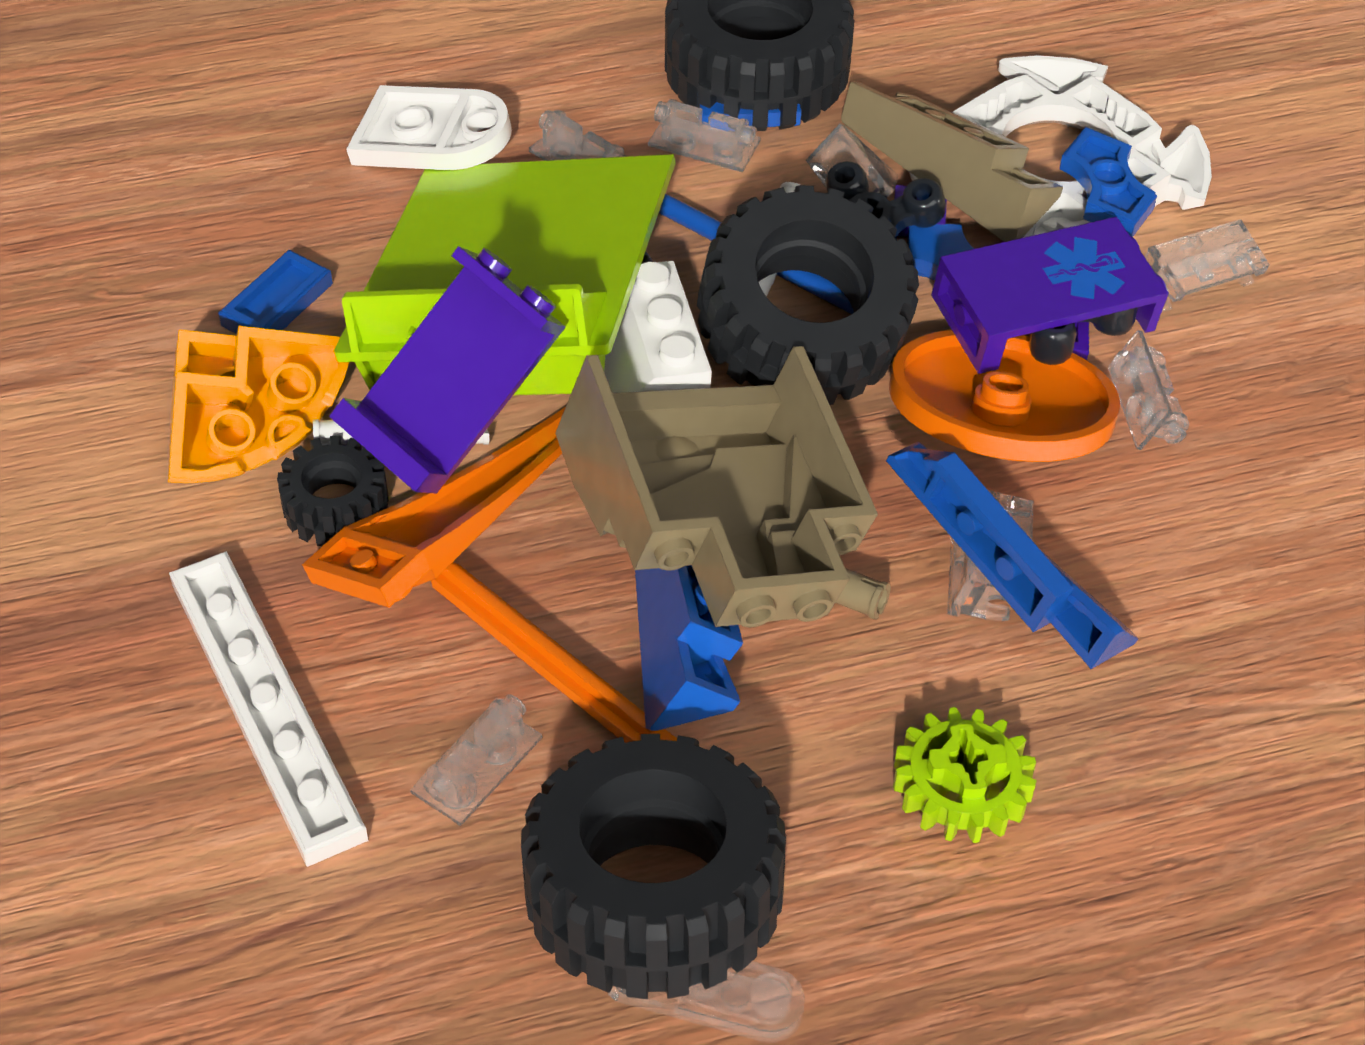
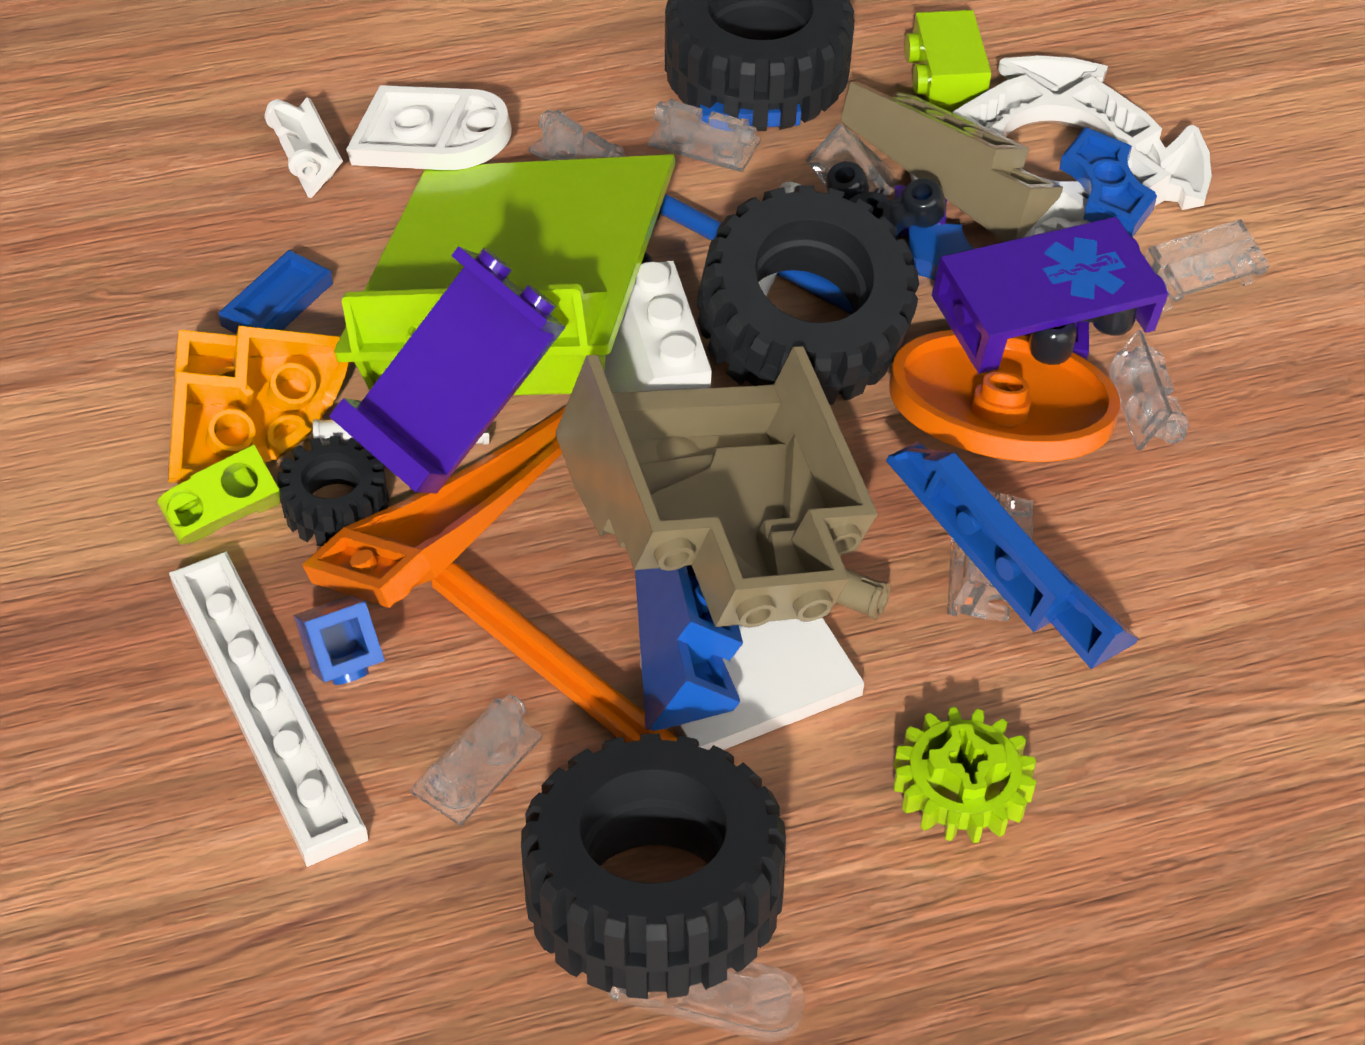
(219, 496): none -> lime leg
(305, 142): none -> white hinge
(339, 640): none -> blue brick
(780, 677): none -> white tile
(947, 58): none -> lime brick

